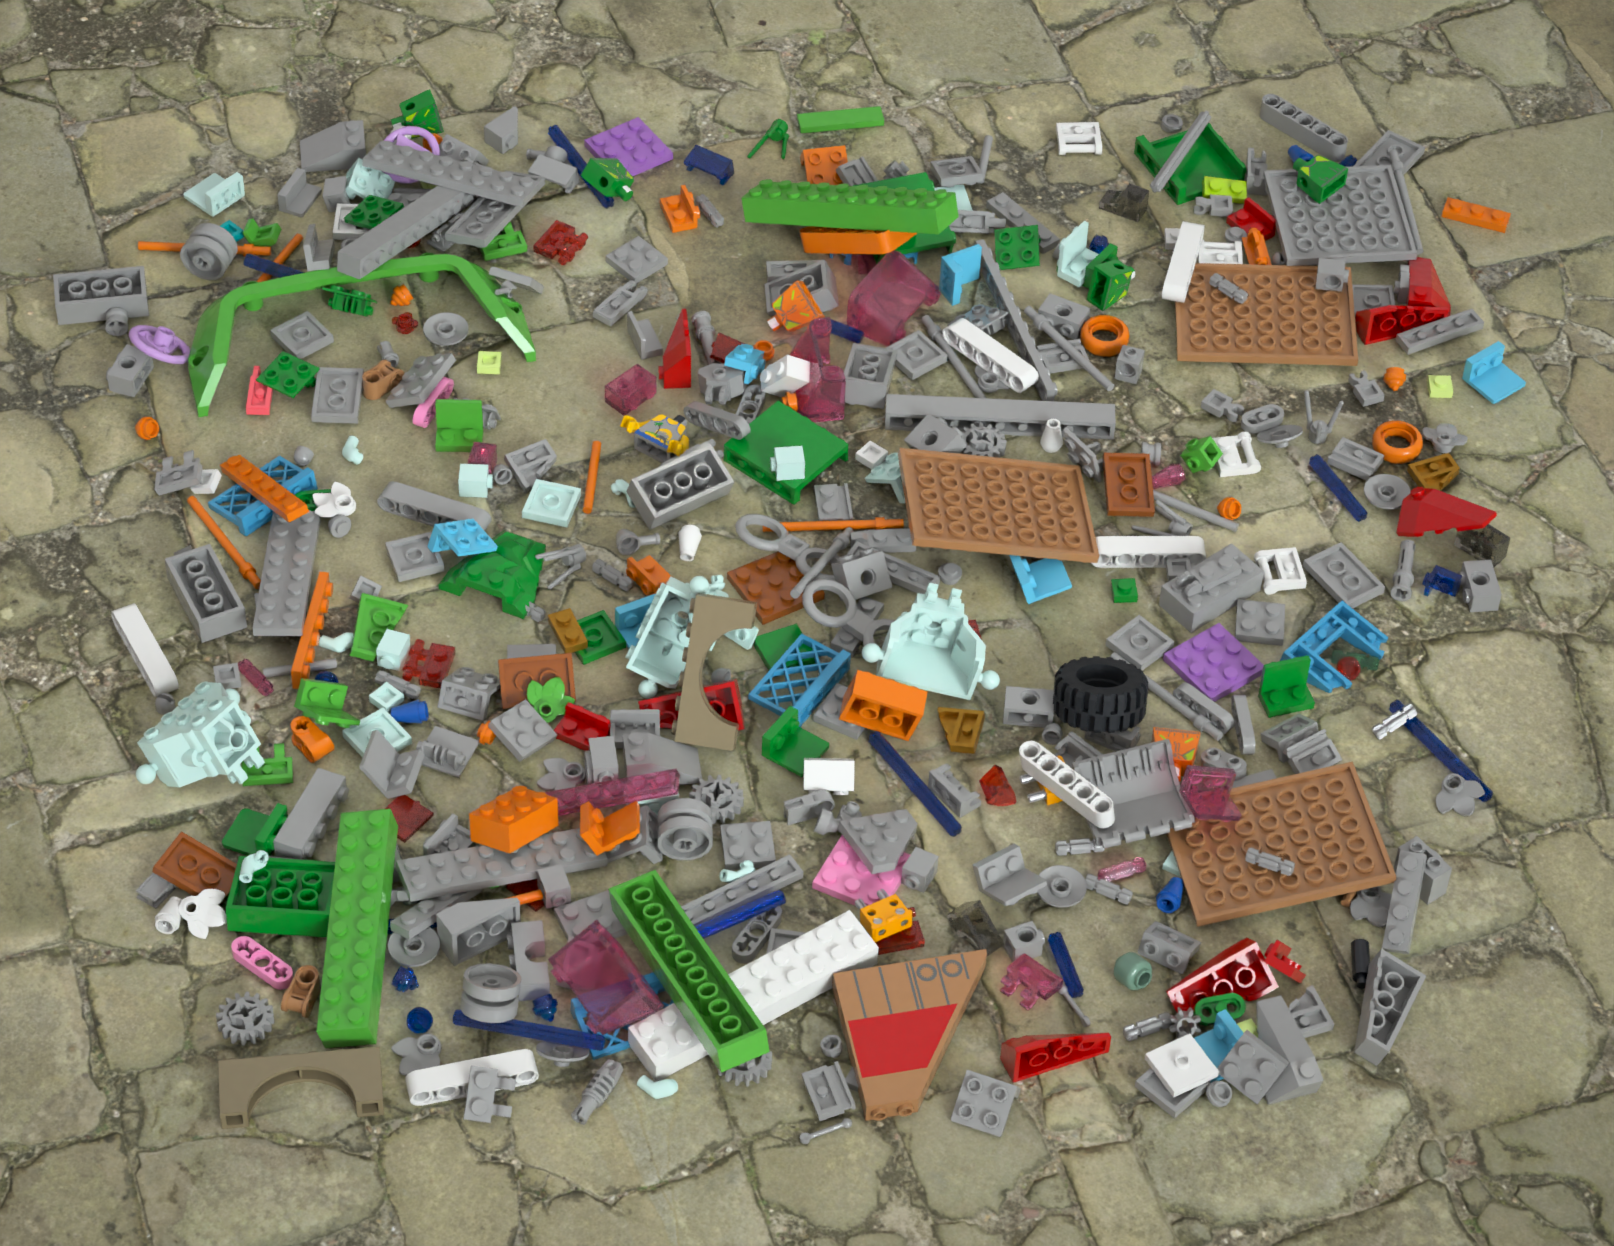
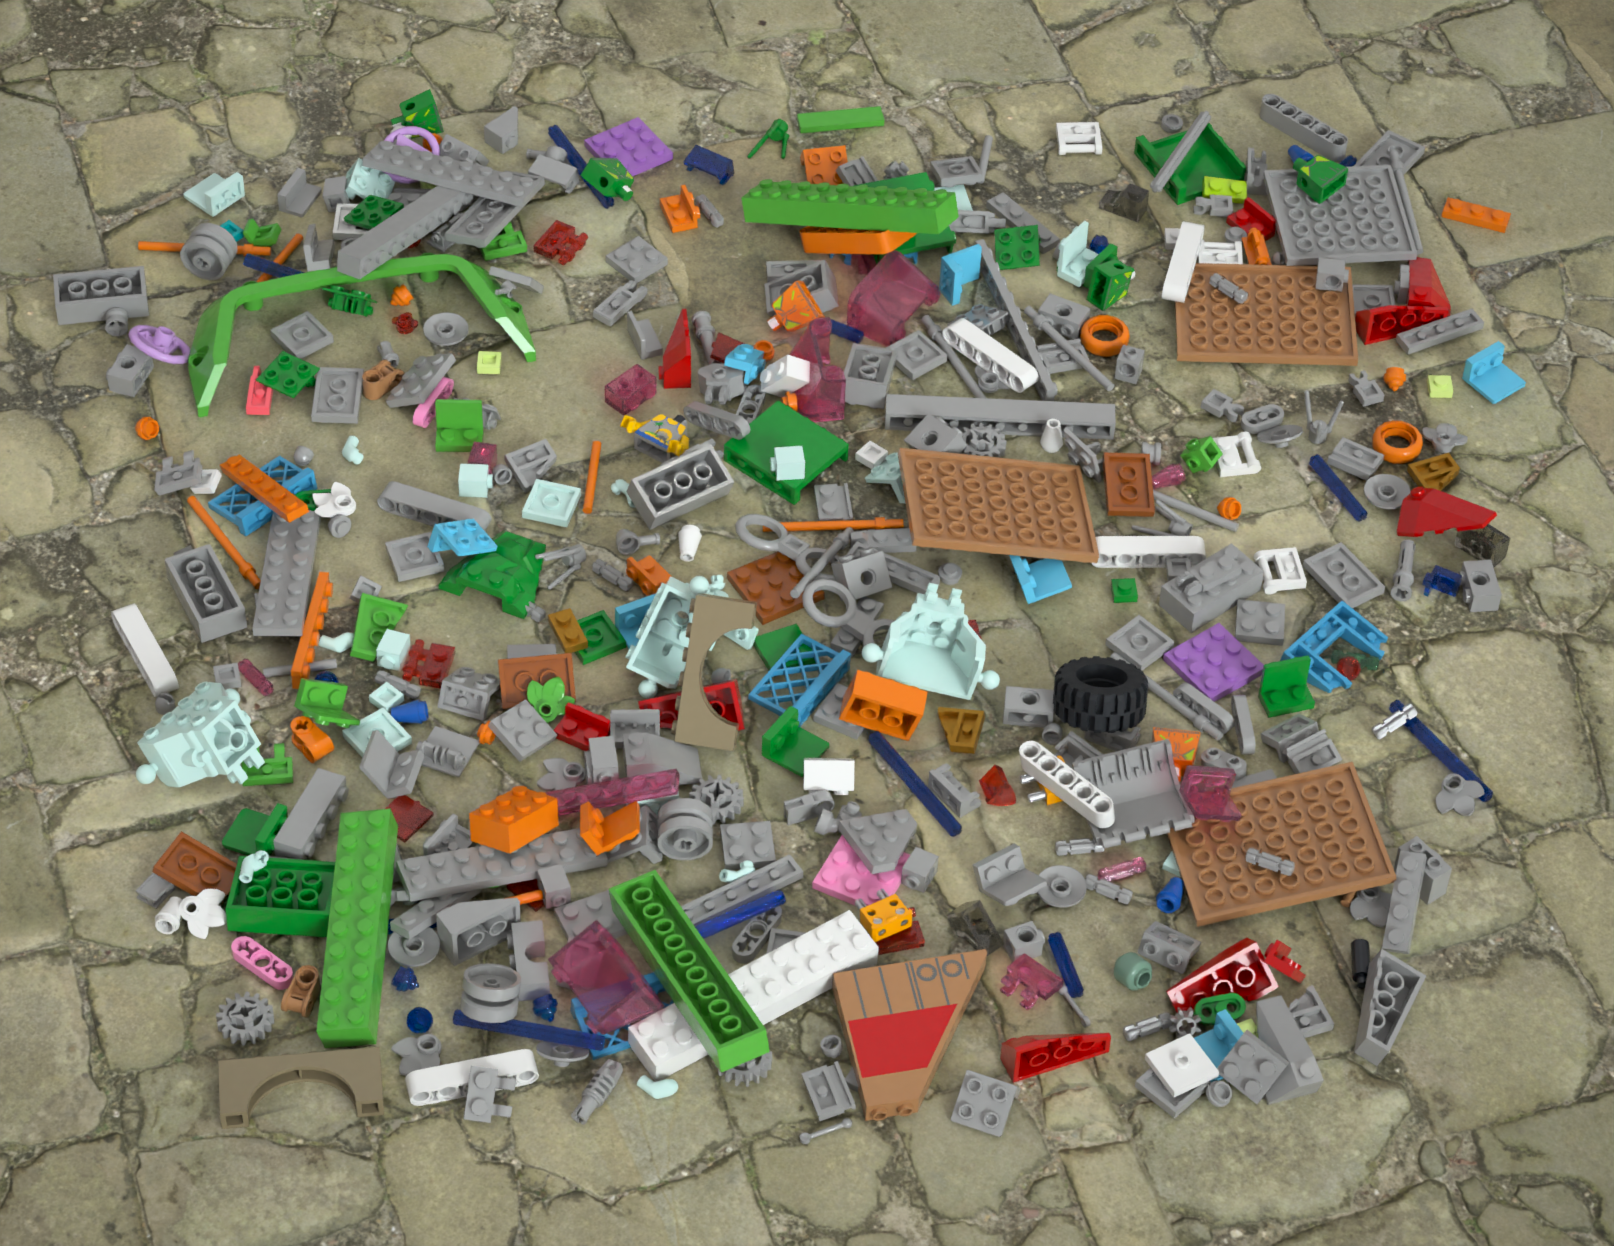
(333, 147): light grey slope -> none

